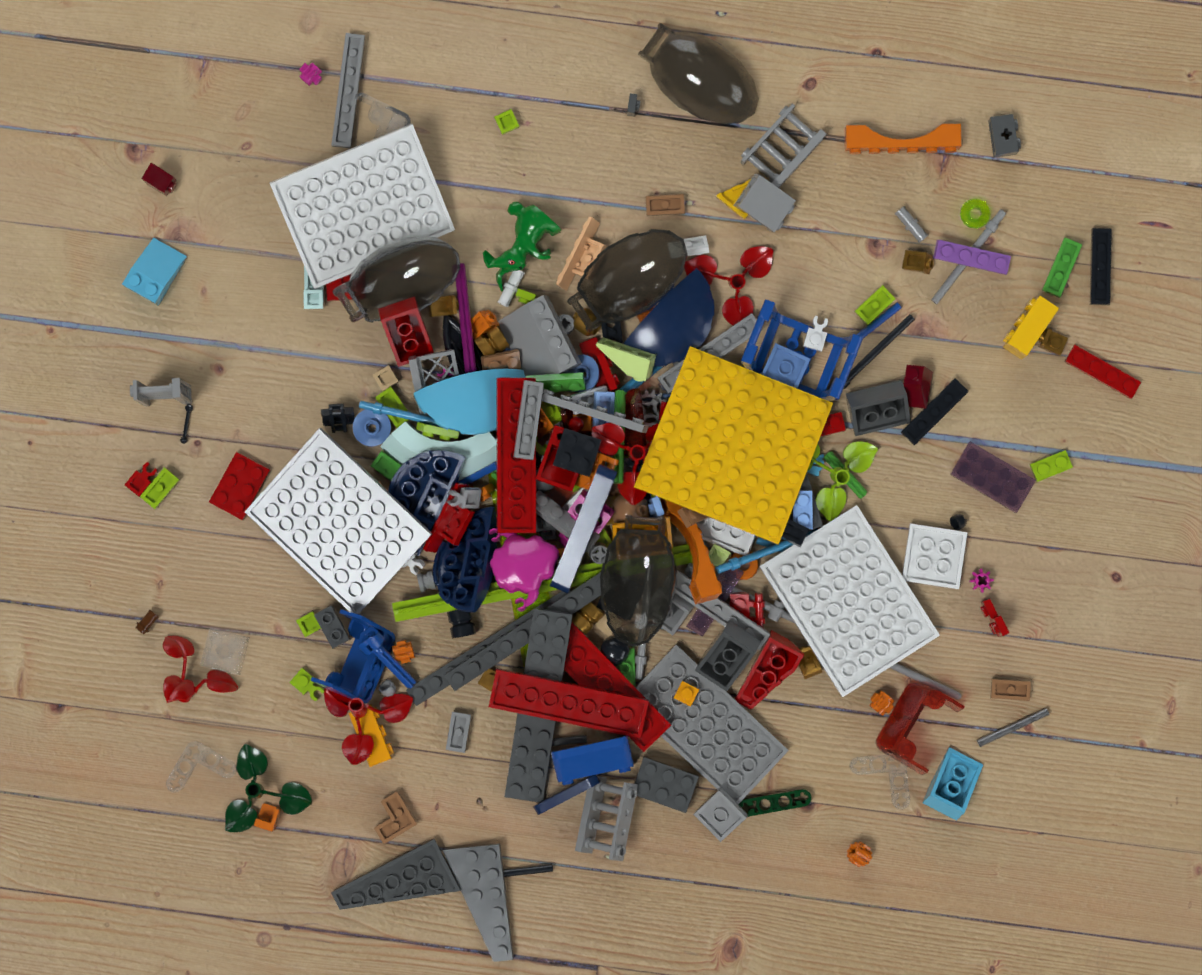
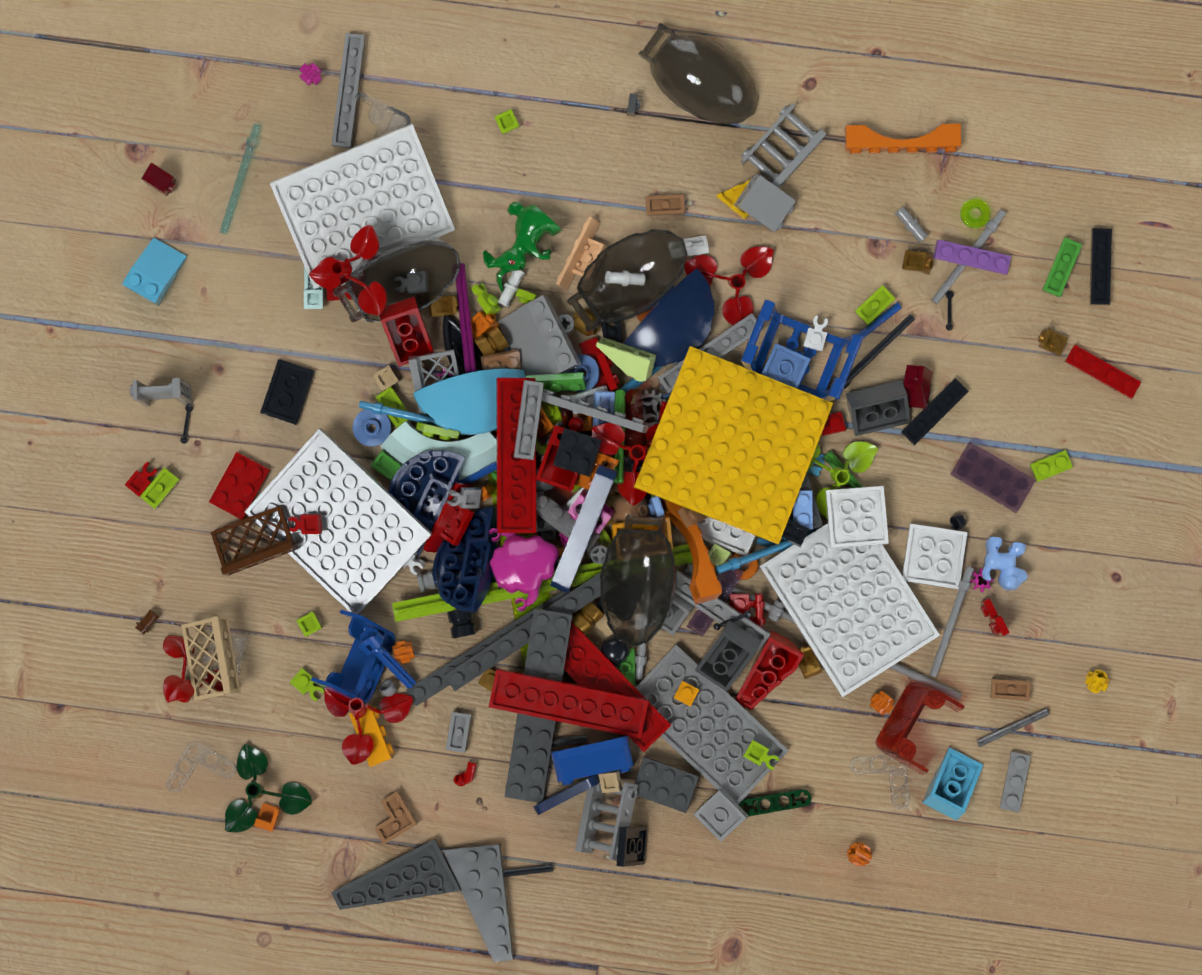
(224, 651): none -> tan fence
(251, 143): none -> clear light blue bar
(263, 554): none -> reddish brown fence
(287, 392): none -> black tile
(307, 523): none -> red plate
(330, 270): none -> red plant
(332, 627): dark grey brick -> none
(338, 415): black piece -> none
(415, 282): none -> dark grey plate
(467, 776): none -> red arm
(487, 301): none -> lime plate
(610, 782): none -> tan plate
(625, 278): none -> white pin
(632, 845): none -> black tile
(747, 614): none -> black hinge
(758, 753): none -> lime plate
(856, 517): none -> white plate
(949, 326): none -> black hinge
(964, 586): none -> light grey bar
(1000, 146): dark grey brick -> none
(1010, 575): none -> light blue animal
(1015, 781): none -> light grey plate
(1029, 327): yellow brick -> none
(1097, 681): none -> yellow gear

